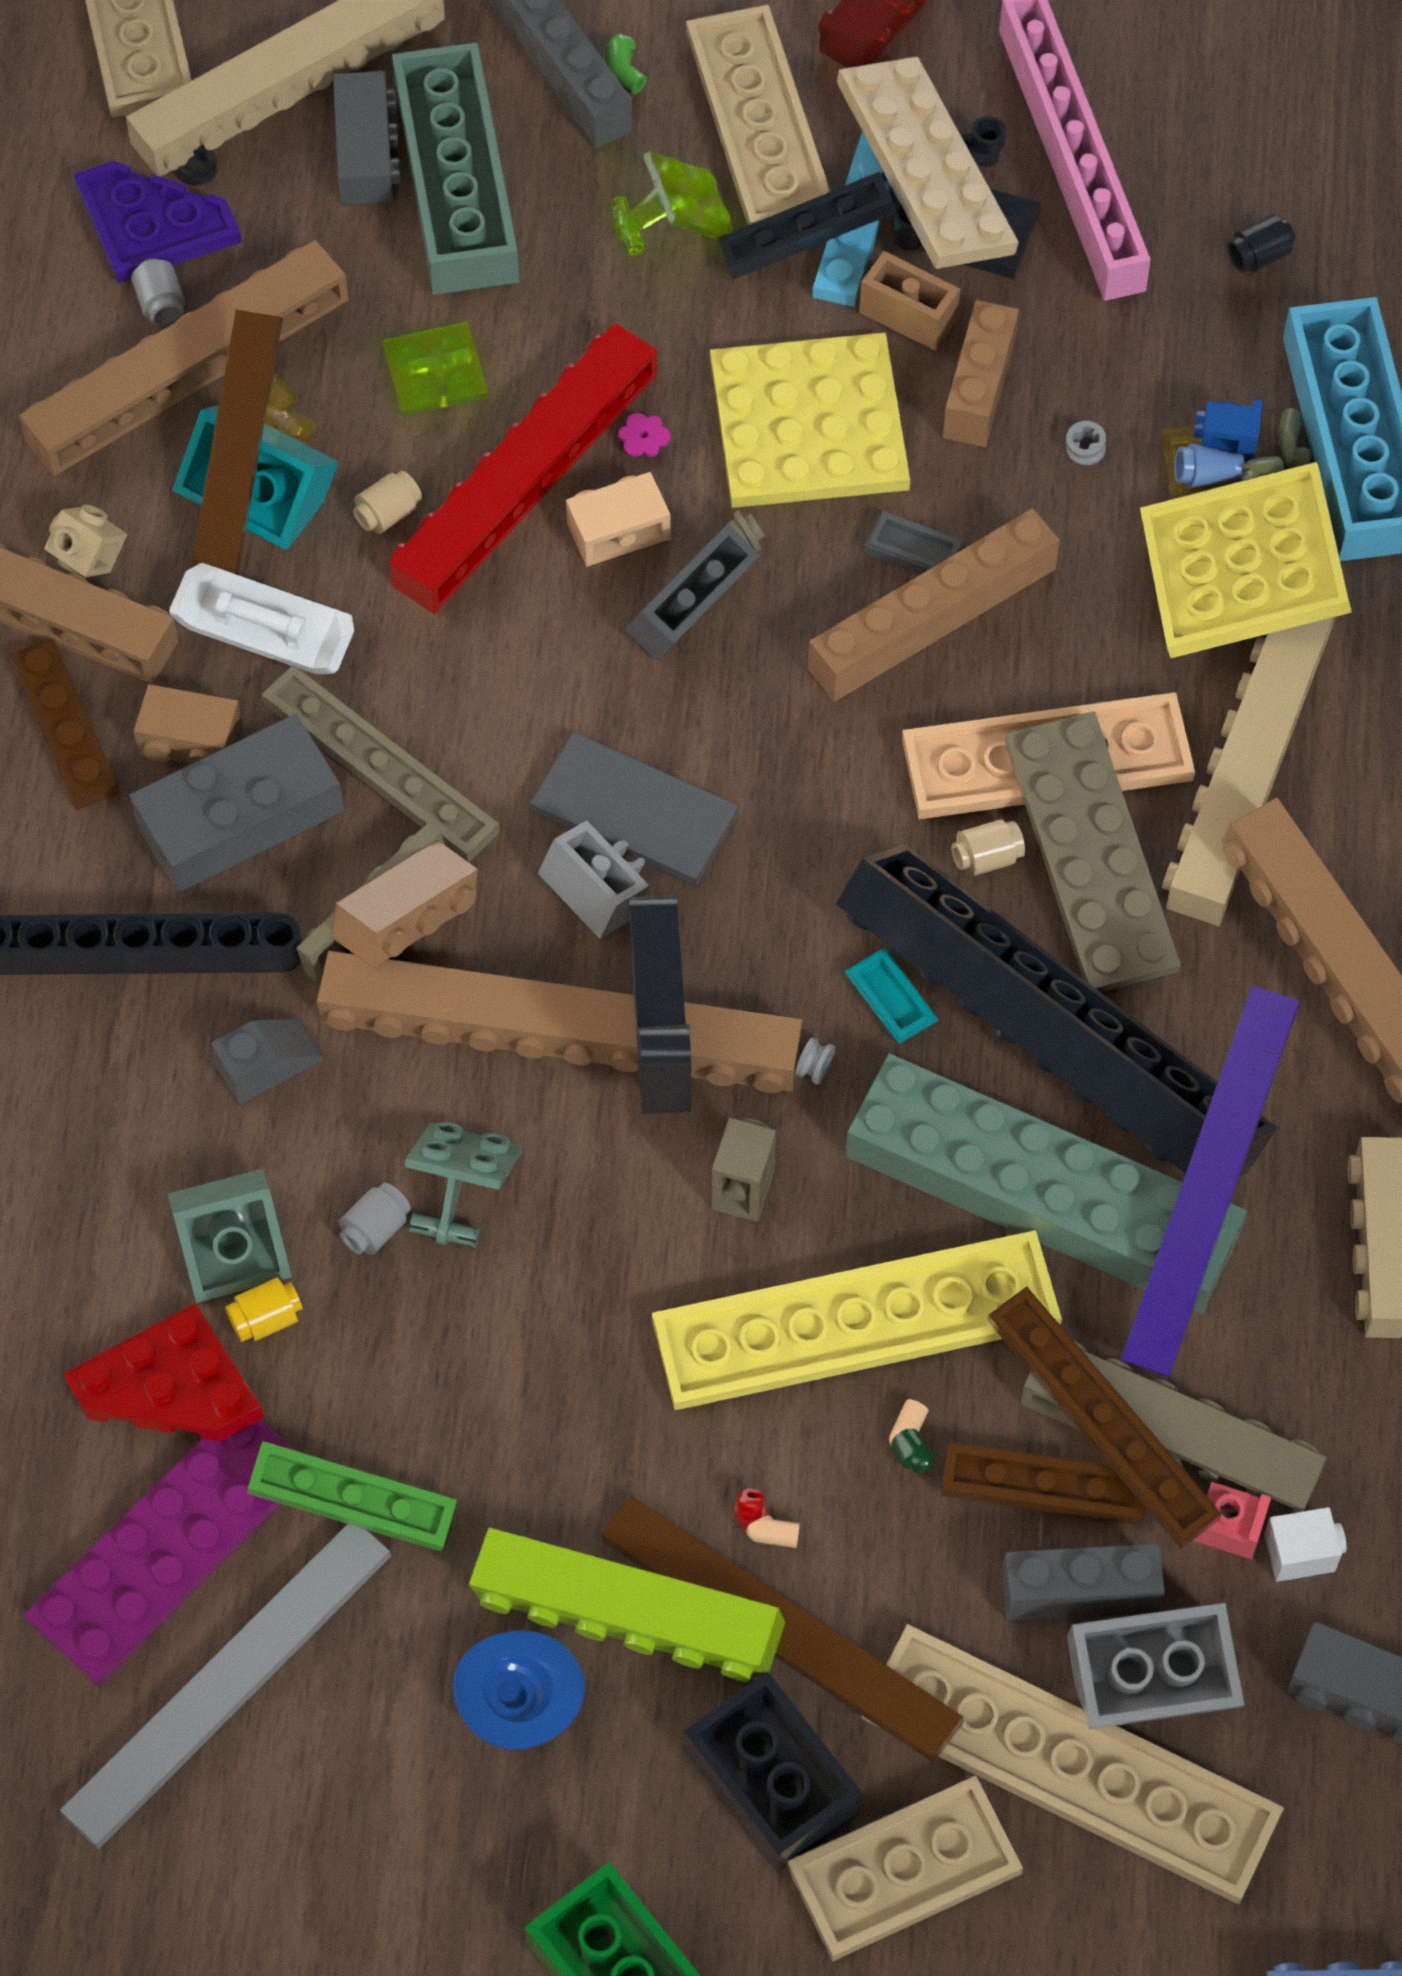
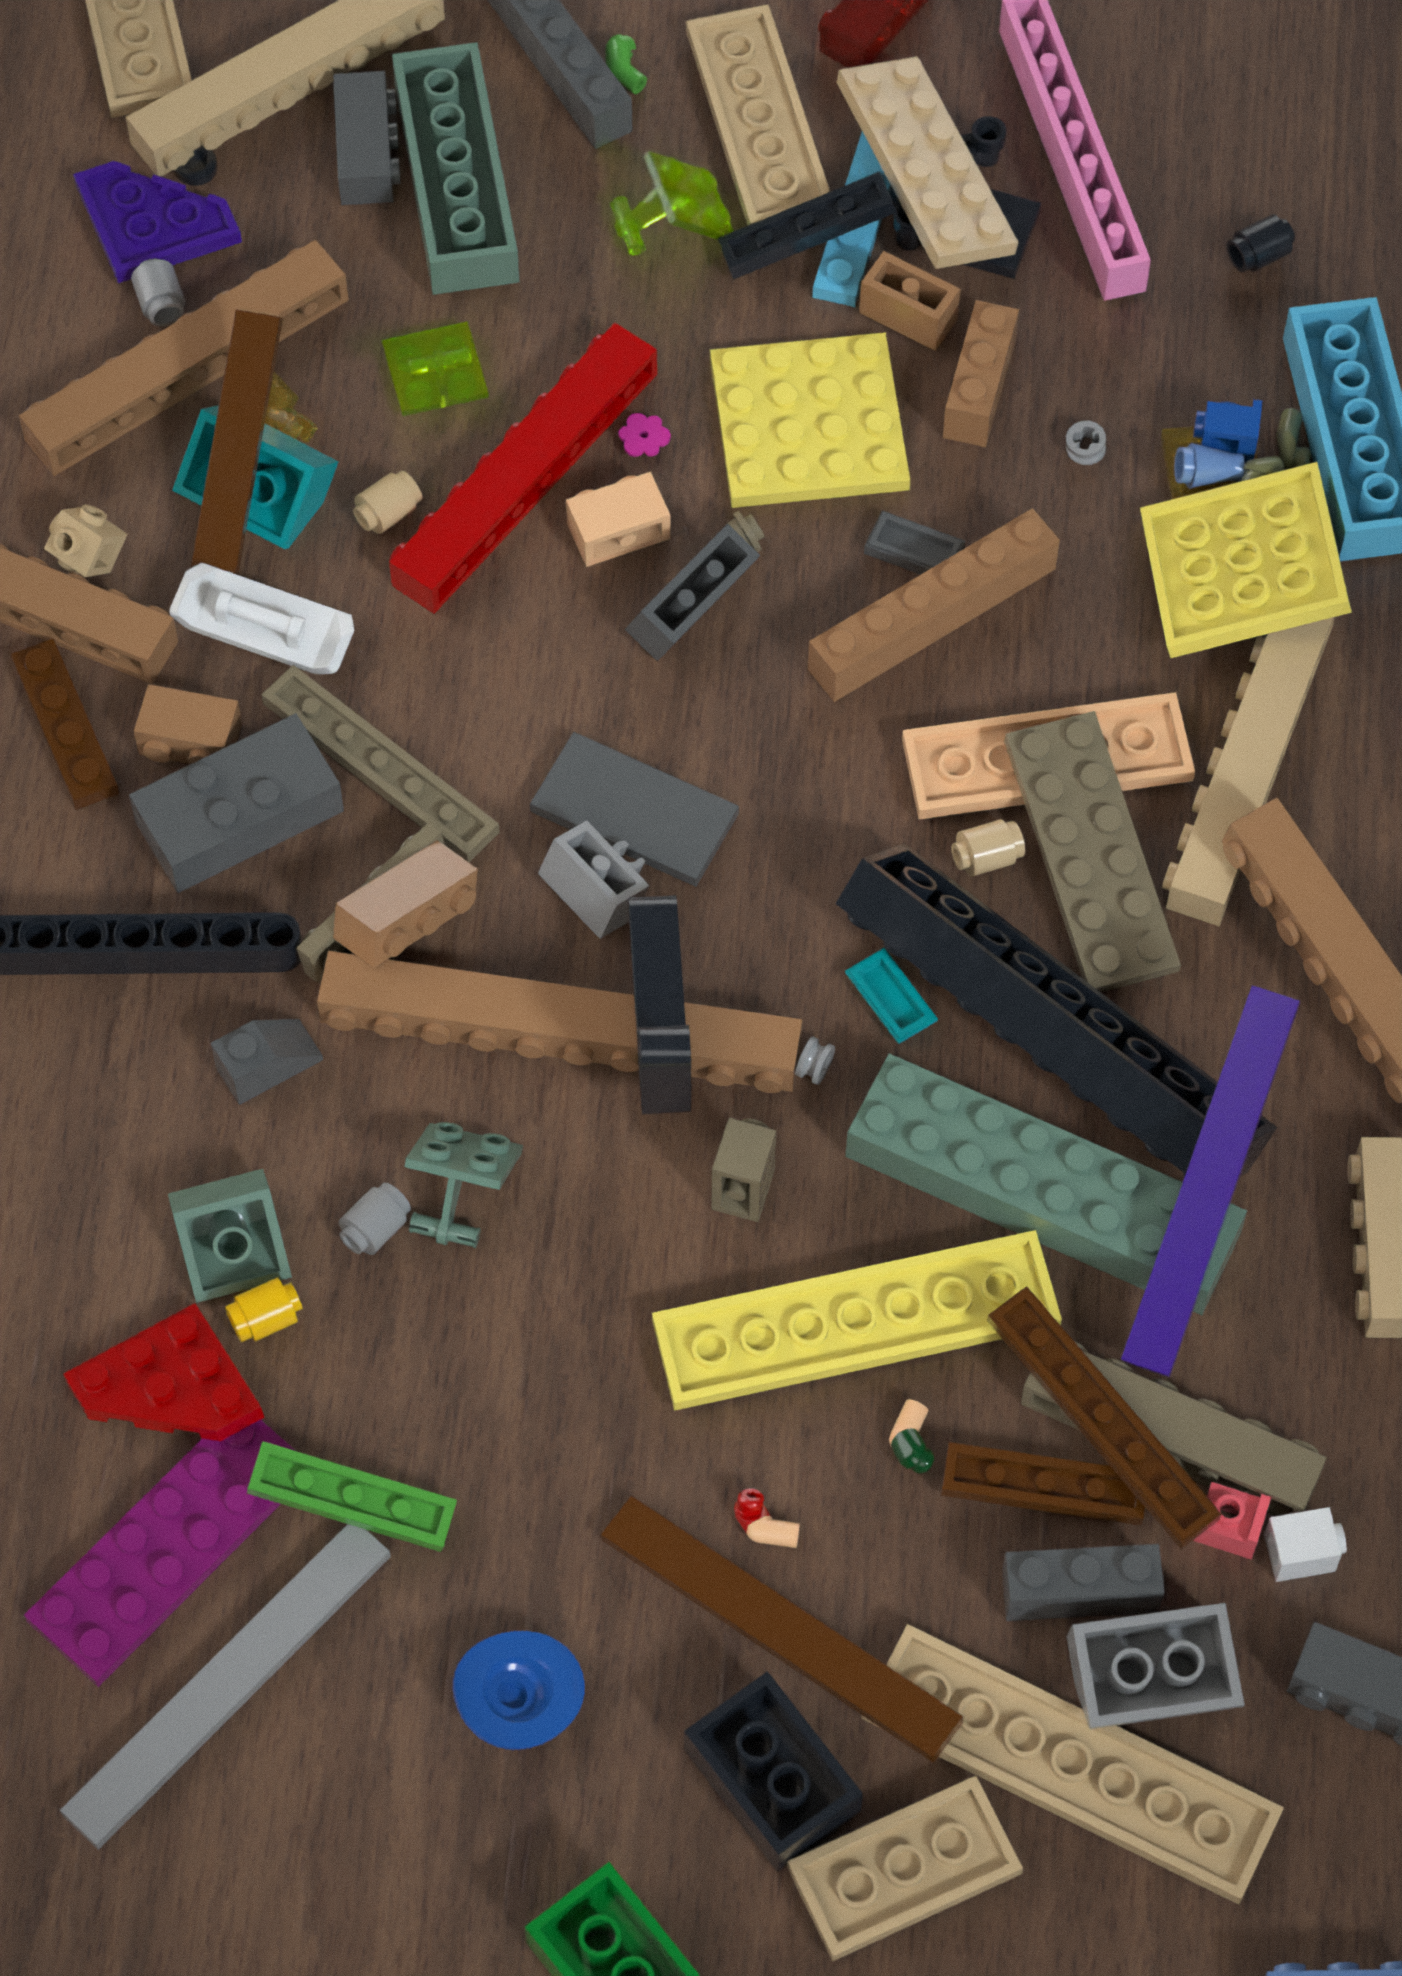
(626, 1604): lime brick -> none

